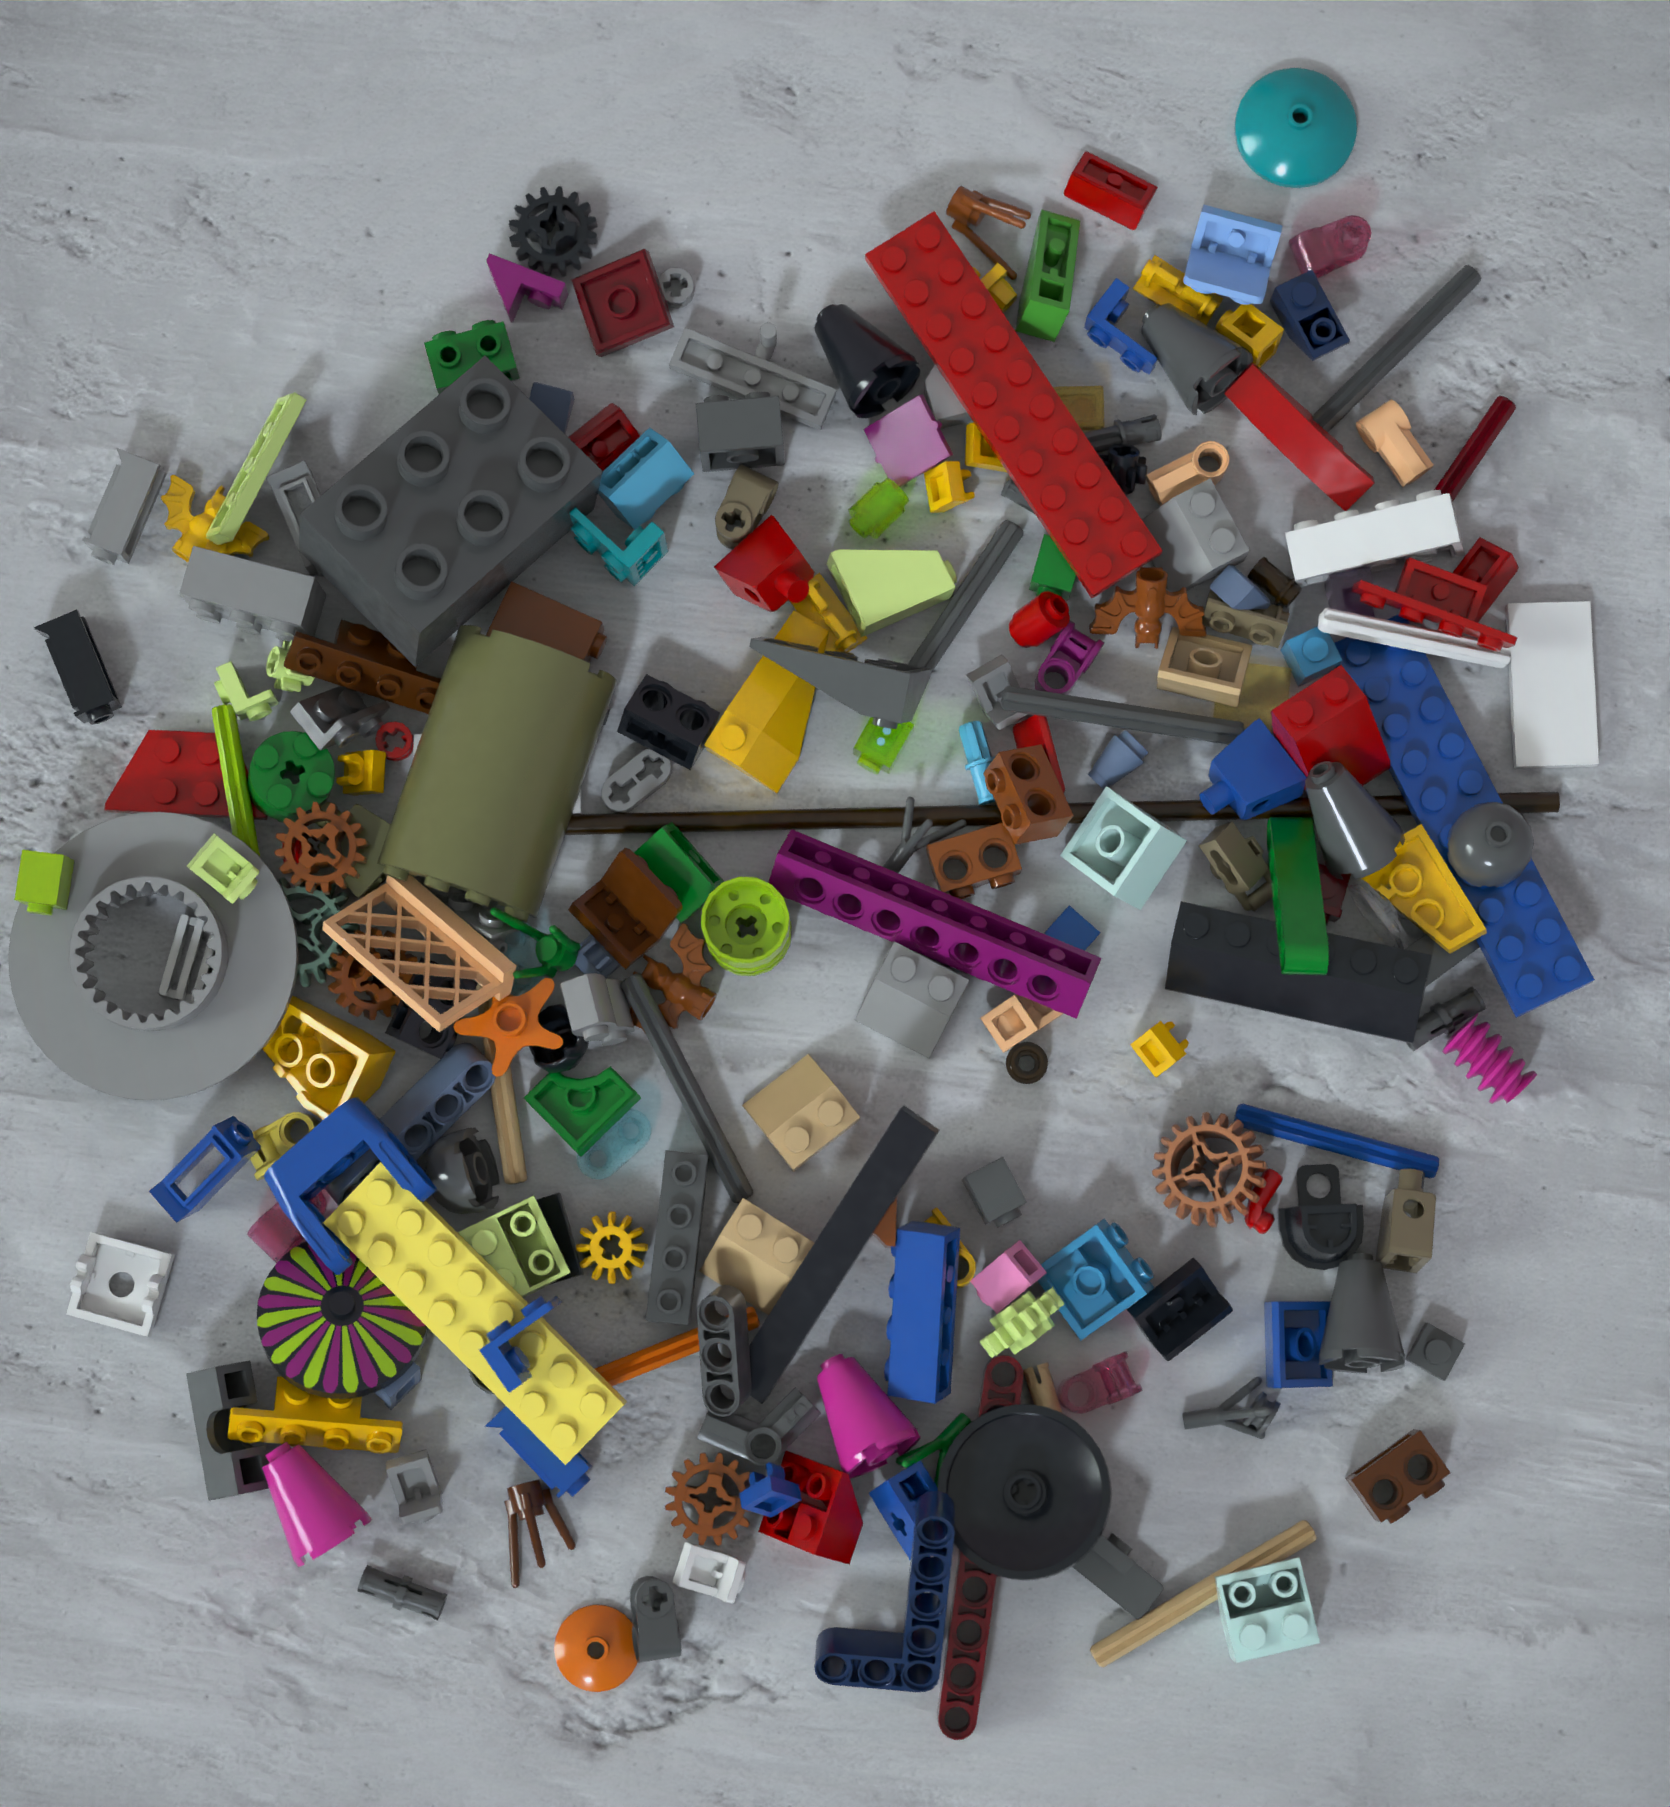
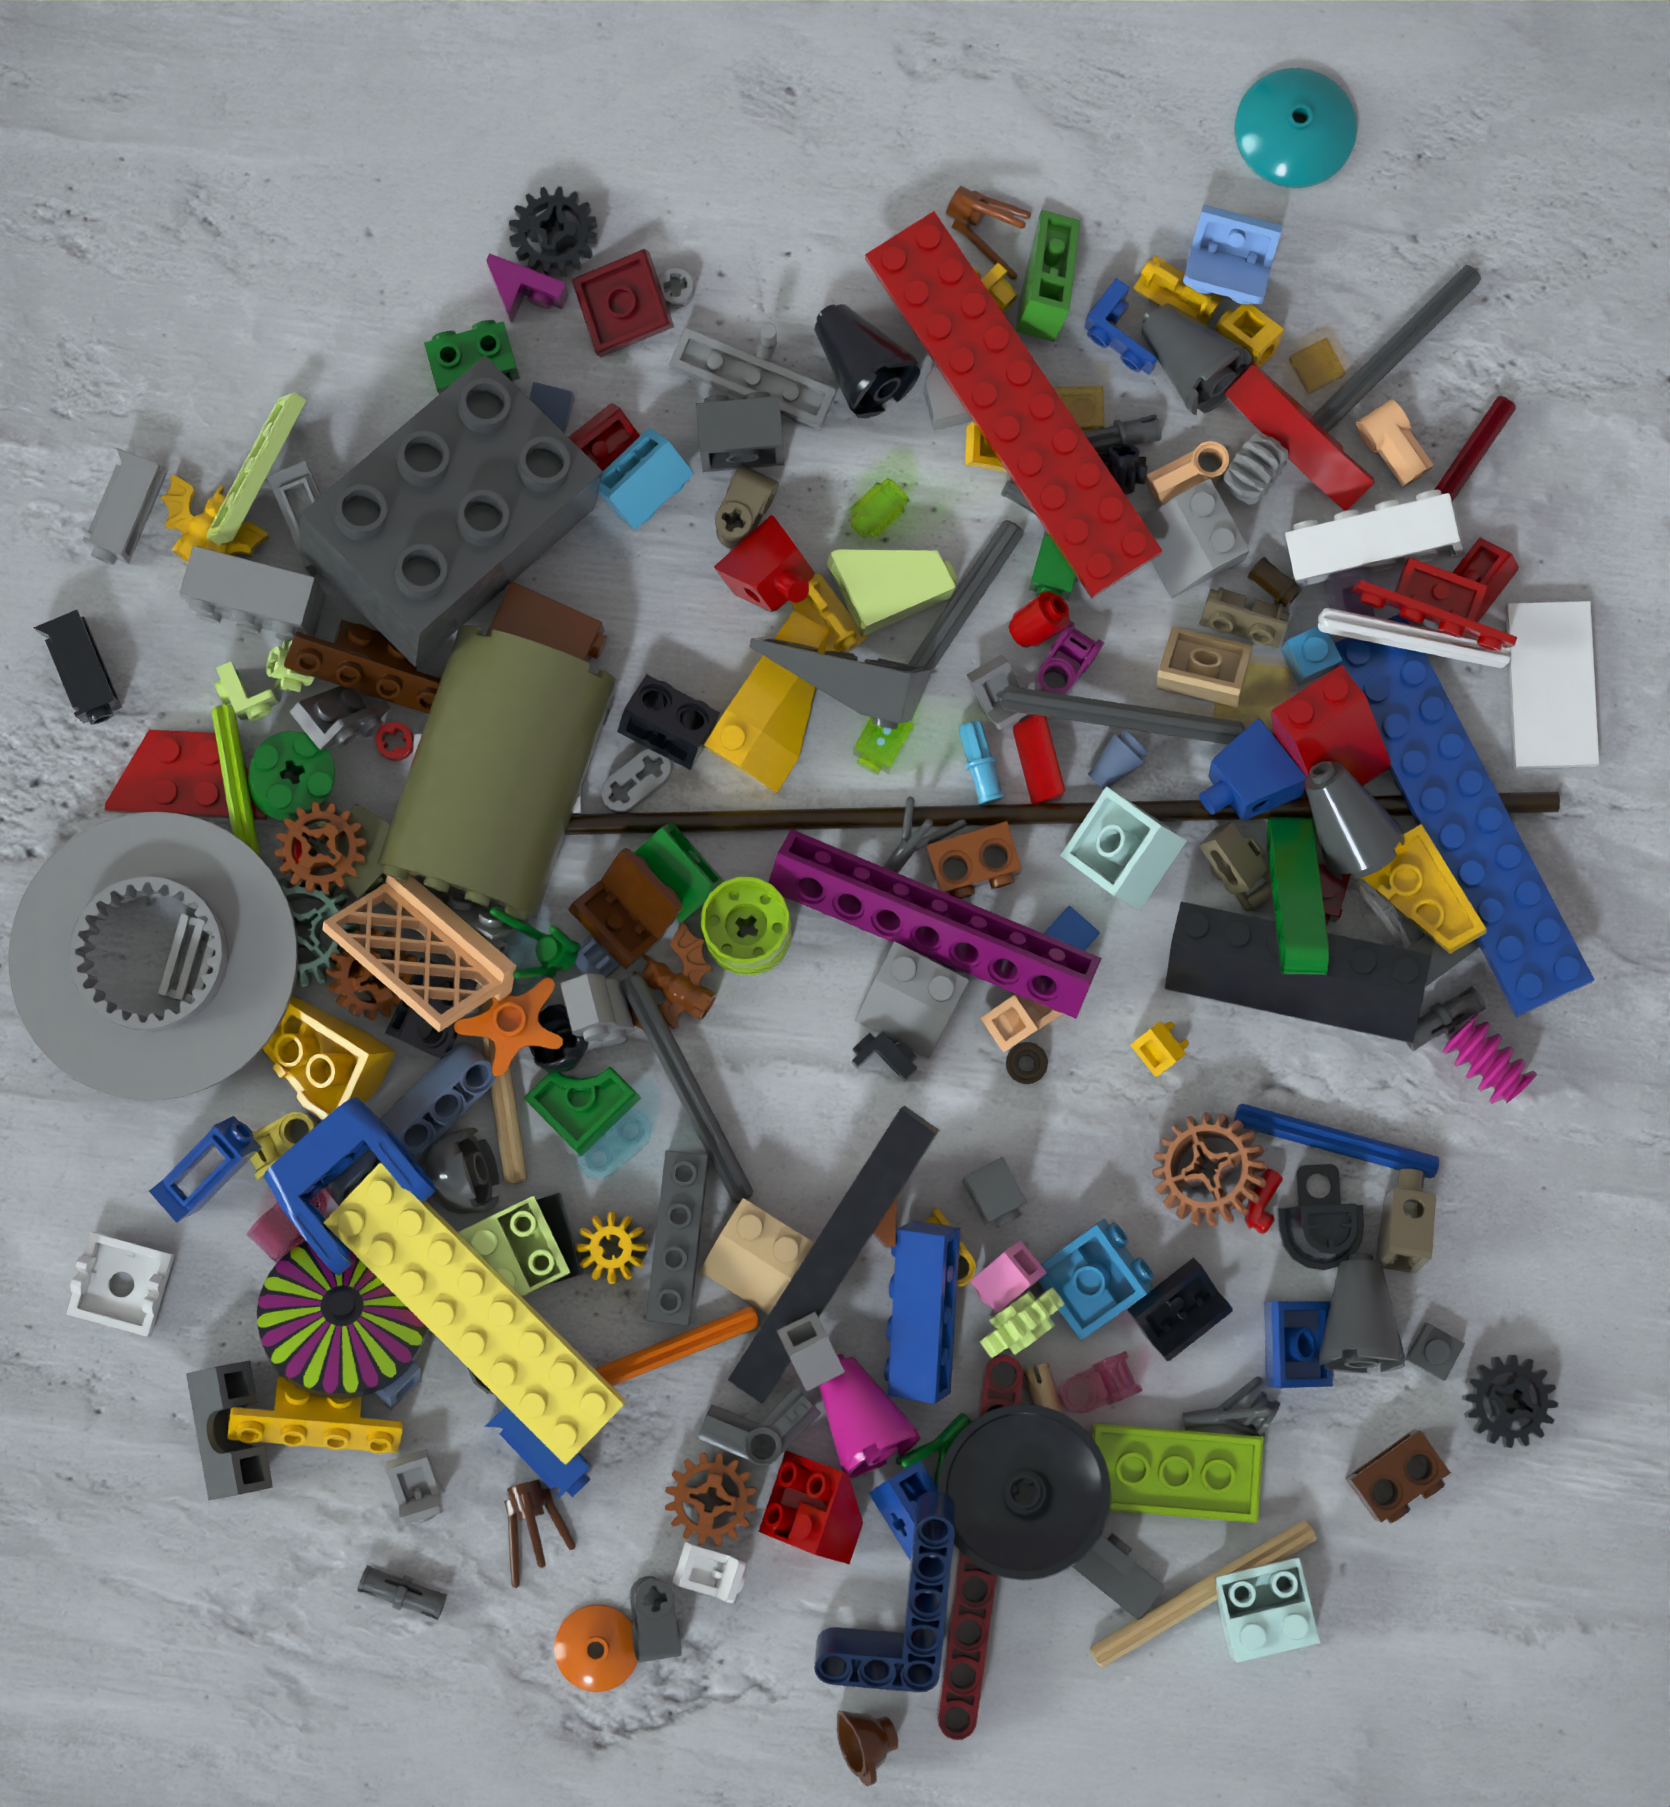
(44, 881): lime brick -> none
(224, 869): yellowish green bracket -> none
(309, 1503): dark pink cone -> none
(362, 772): yellow tile -> none
(507, 1361): blue bracket -> none
(642, 553): teal bracket -> none
(715, 1367): dark grey beam -> none
(770, 1493): blue tile -> none
(801, 1112): tan slope -> none
(810, 1351): none -> light grey brick
(865, 1743): none -> reddish brown piece
(897, 1056): none -> black bracket
(908, 441): piece -> none
(946, 486): yellow tile -> none
(1027, 794): dark orange brick -> none
(1109, 190): red slope -> none
(1149, 603): dark orange animal -> none
(1182, 1472): none -> lime plate
(1238, 590): sand blue slope -> none
(1255, 468): none -> light grey gear
(1308, 316): dark blue slope -> none
(1317, 366): none -> clear yellow tile
(1324, 247): clear pink piece -> none
(1490, 844): dark grey cylinder -> none
(1518, 1383): none -> black gear

